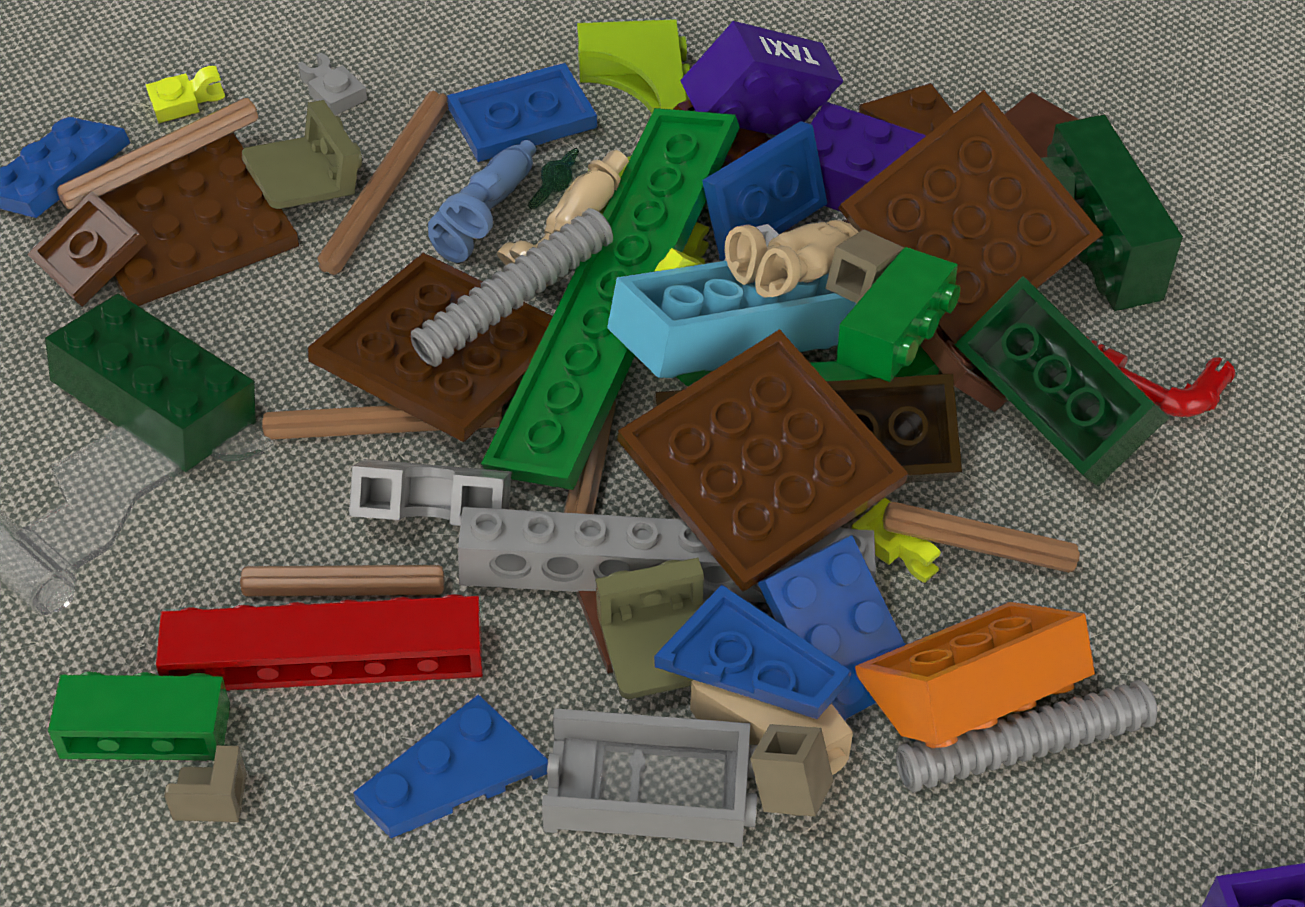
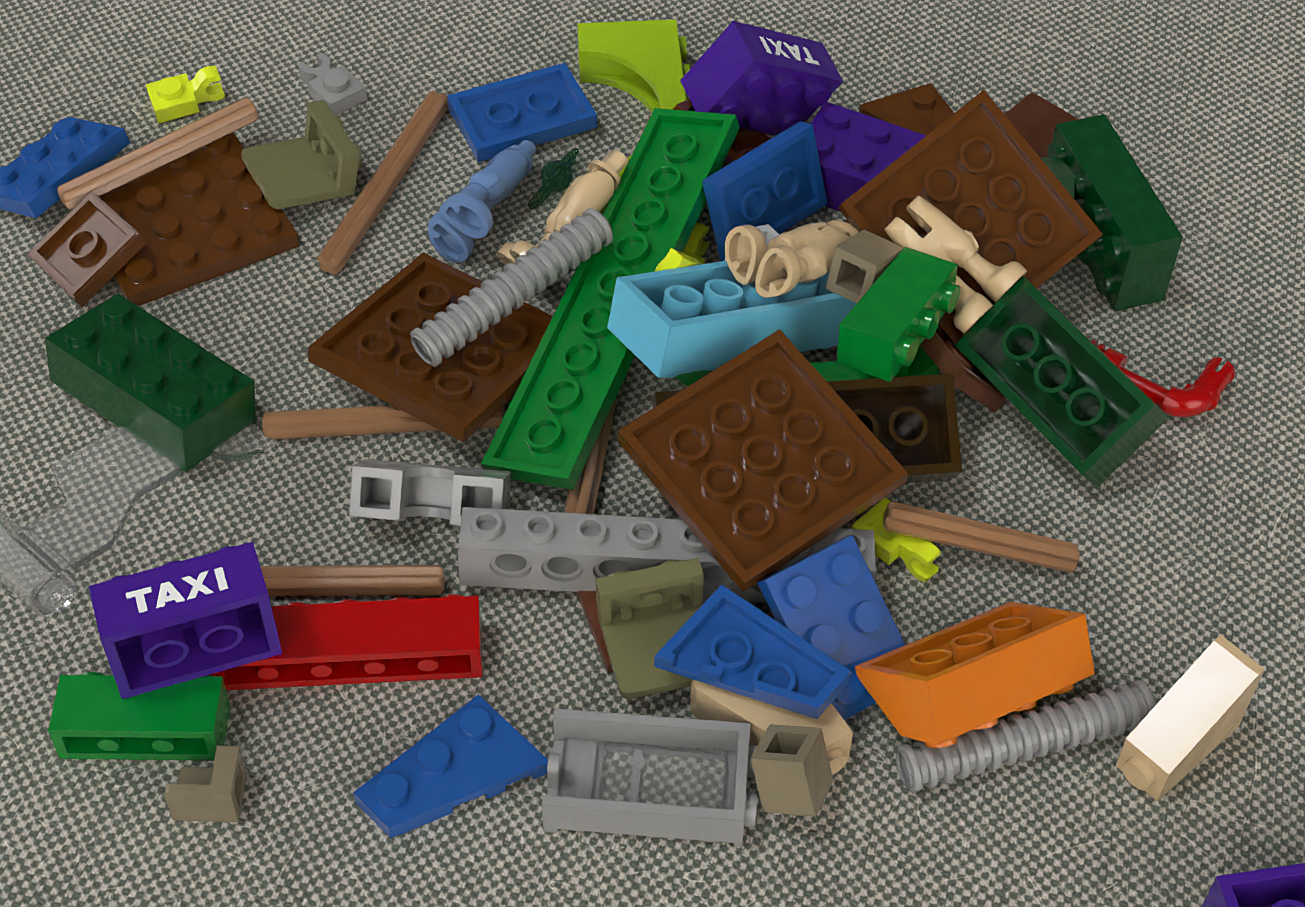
(185, 619): none -> dark purple brick
(958, 246): none -> tan piece
(1190, 719): none -> slope

